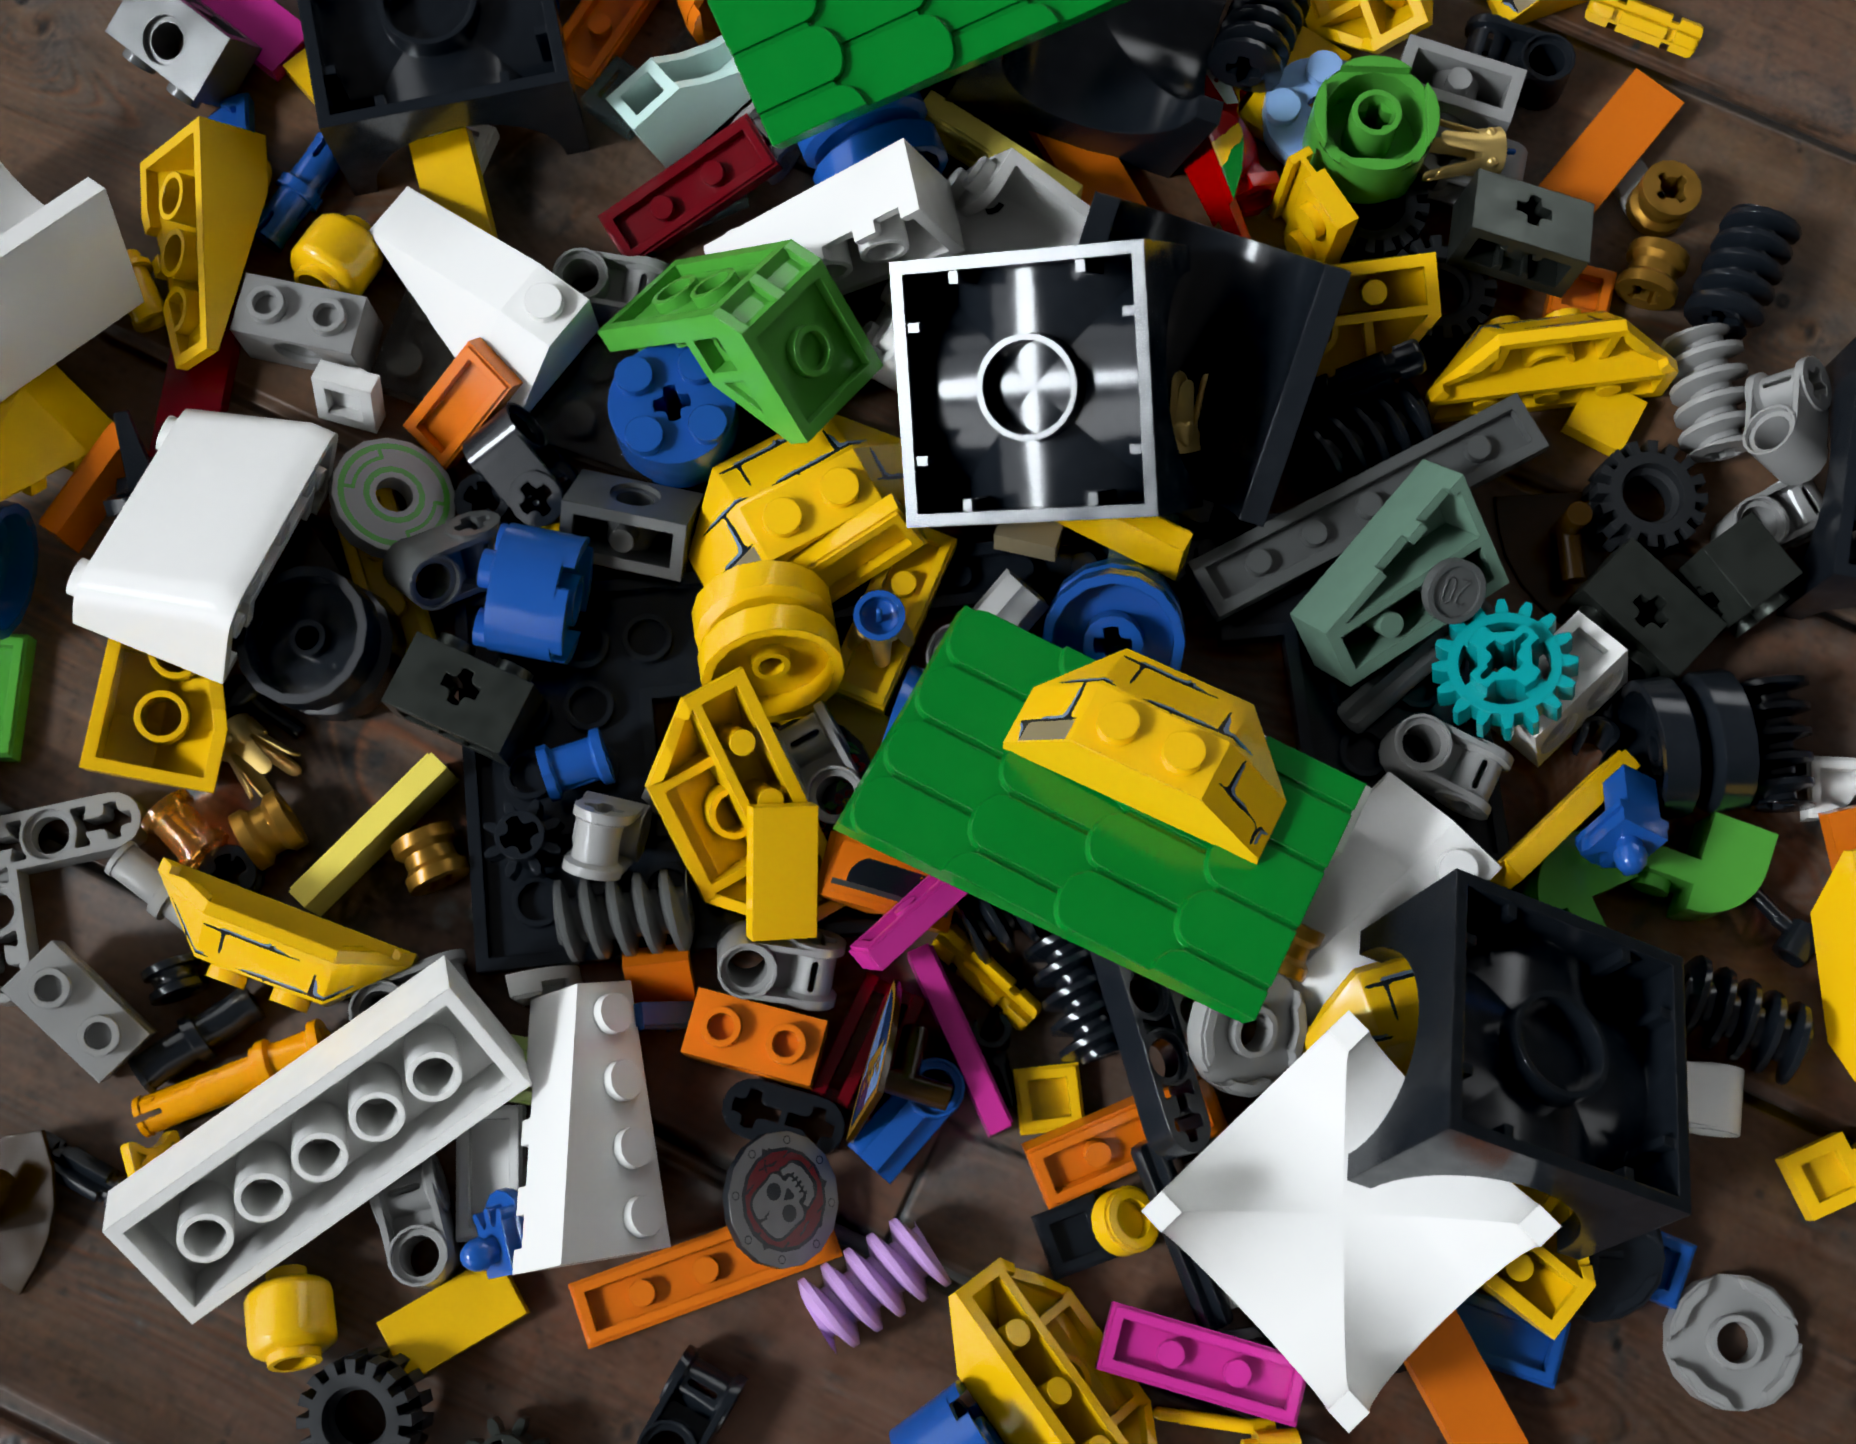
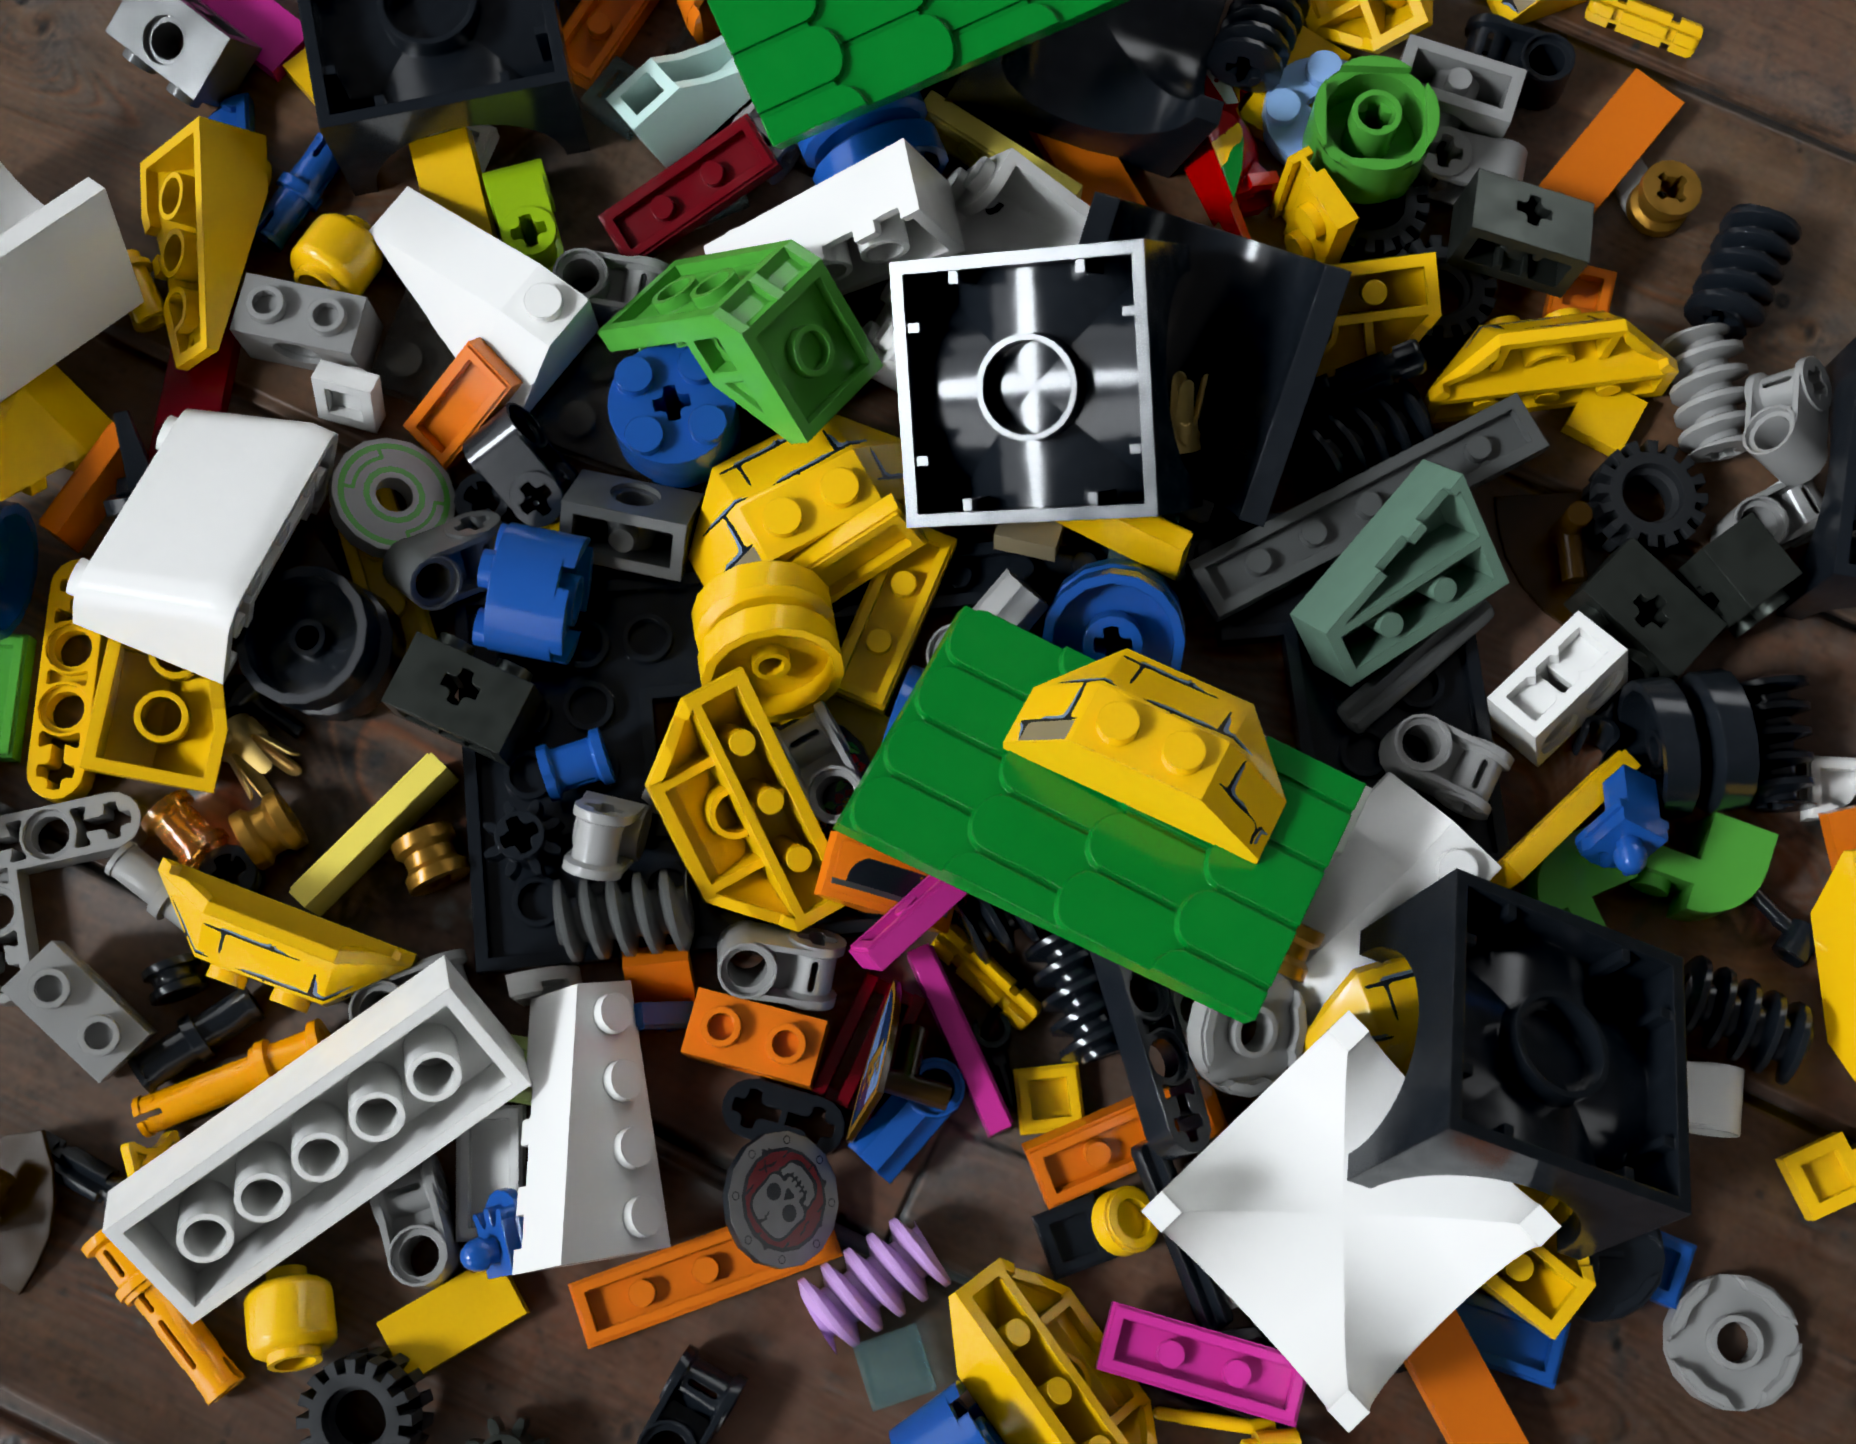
(54, 684): none -> yellow beam
(188, 1343): none -> light orange pin
(525, 210): none -> lime piece
(782, 871): yellow tile -> none
(880, 620): blue piece -> none
(894, 1367): none -> clear light blue tile
(1453, 590): dark grey piece -> none
(1481, 147): pearl gold piece -> none
(1505, 696): teal gear -> none
(1652, 273): pearl gold wheel -> none

